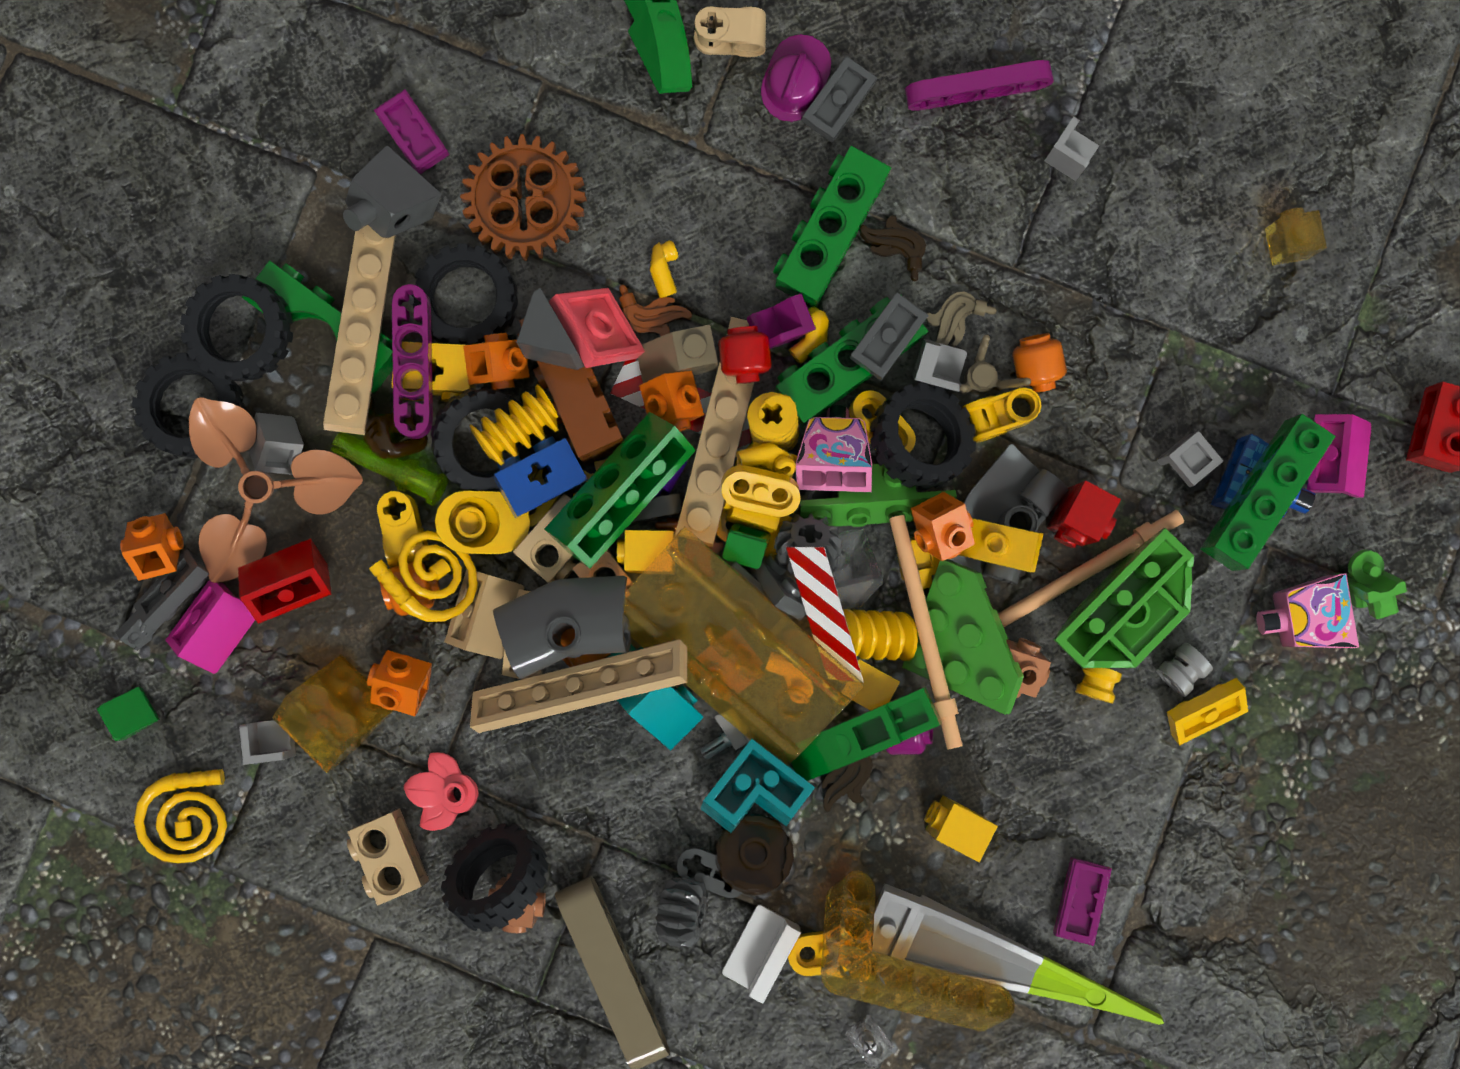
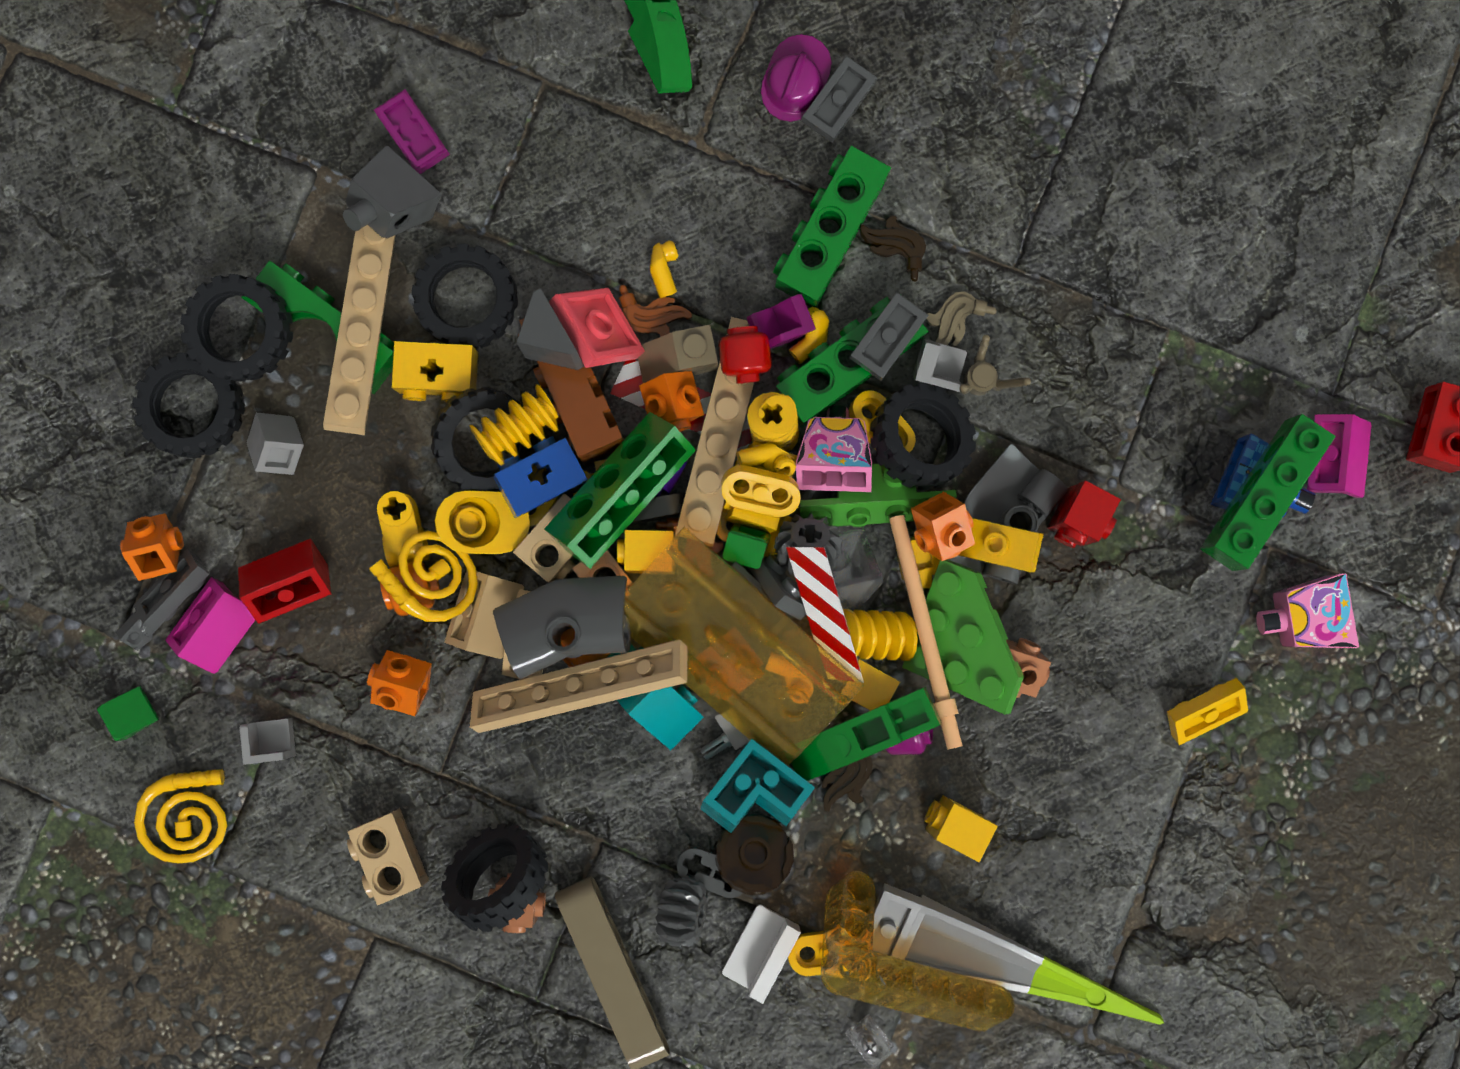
(223, 432): nougat plant -> none
(331, 713): clear yellow slope -> none
(384, 437): dark brown piece -> none
(405, 473): clear neon green pin -> none
(418, 361): magenta beam -> none
(436, 792): coral plate -> none
(490, 199): dark orange gear -> none
(495, 362): orange brick -> none
(735, 29): tan piece -> none
(979, 85): magenta beam -> none
(995, 416): yellow piece -> none
(1040, 360): orange head -> none
(1071, 151): light grey panel -> none
(1082, 901): magenta plate -> none
(1089, 568): light nougat bar -> none
(1099, 683): yellow wheel -> none
(1132, 607): bright green wedge -> none
(1184, 669): light grey wheel -> none
(1191, 458): light grey panel -> none
(1295, 236): clear yellow brick -> none
(1372, 585): bright green hips -> none

